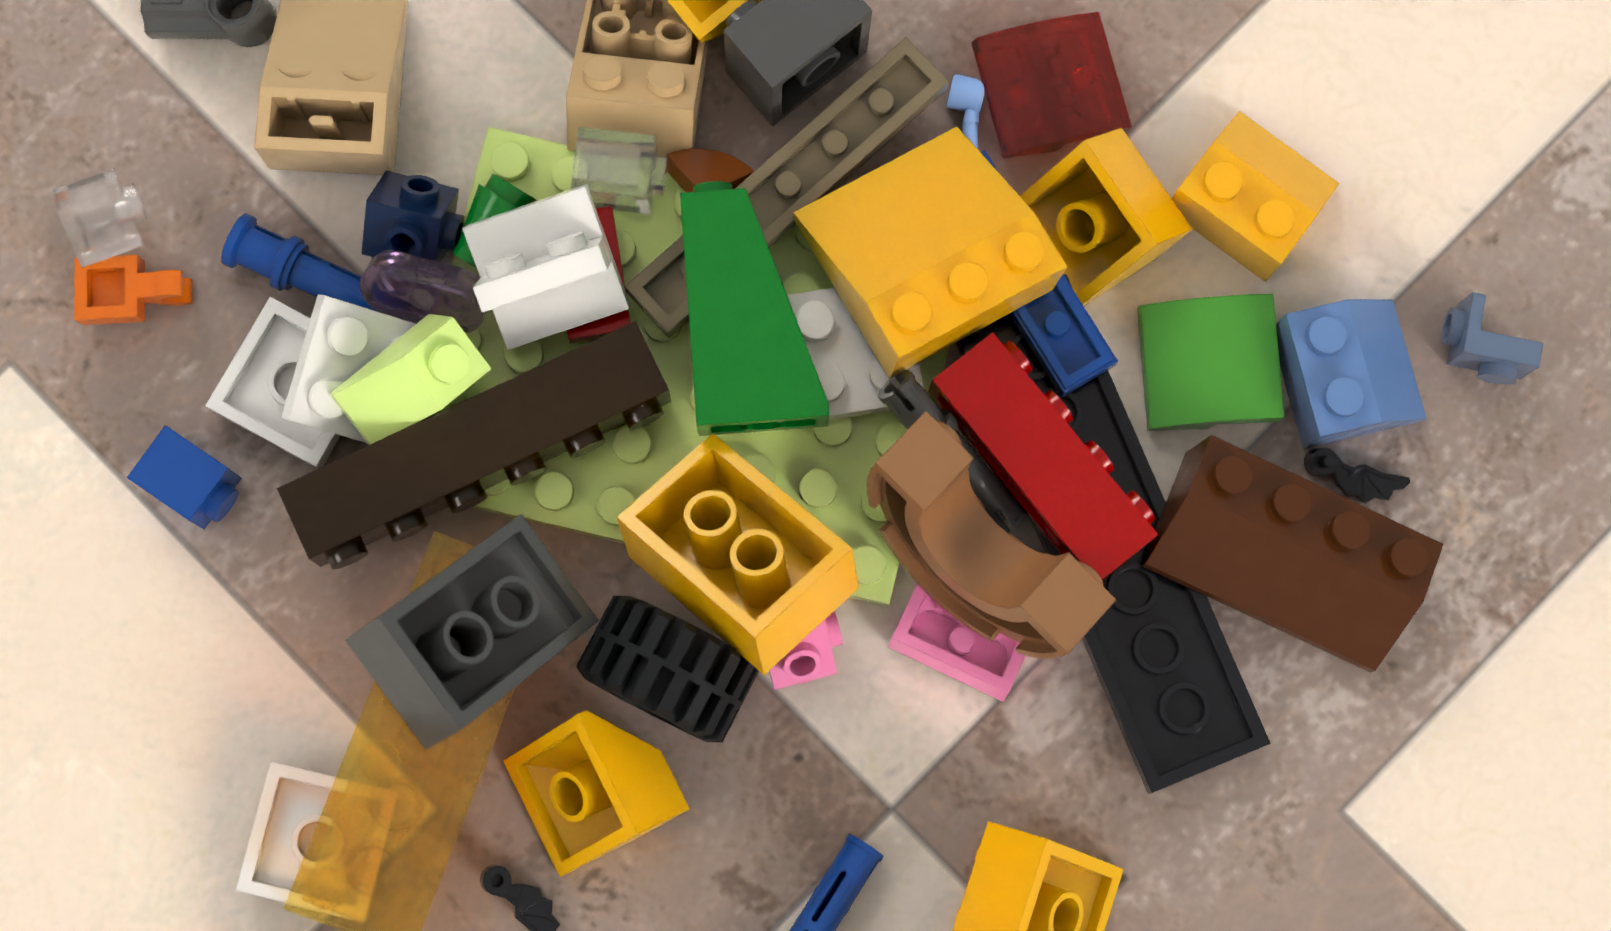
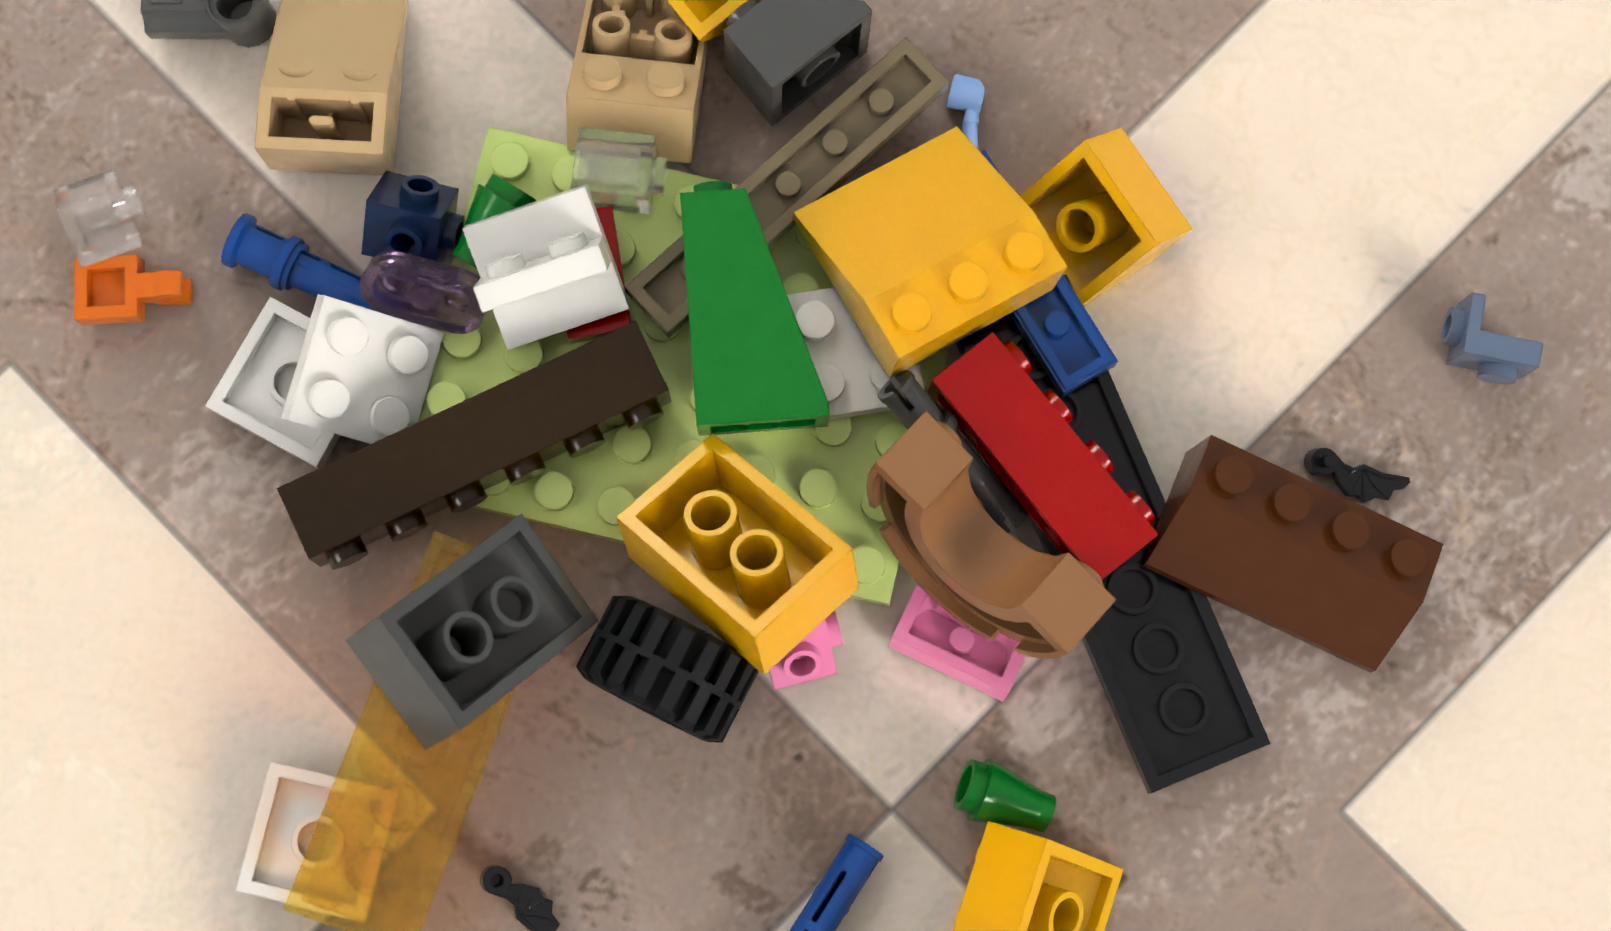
(186, 479): blue brick -> none
(411, 378): yellowish green slope -> none
(593, 789): yellow slope -> none
(700, 165): dark orange tile -> none
(1000, 796): none -> green cone
(1050, 84): clear red slope -> none
(1210, 362): bright green slope -> none
(1253, 196): yellow slope -> none
(1347, 370): medium blue slope -> none

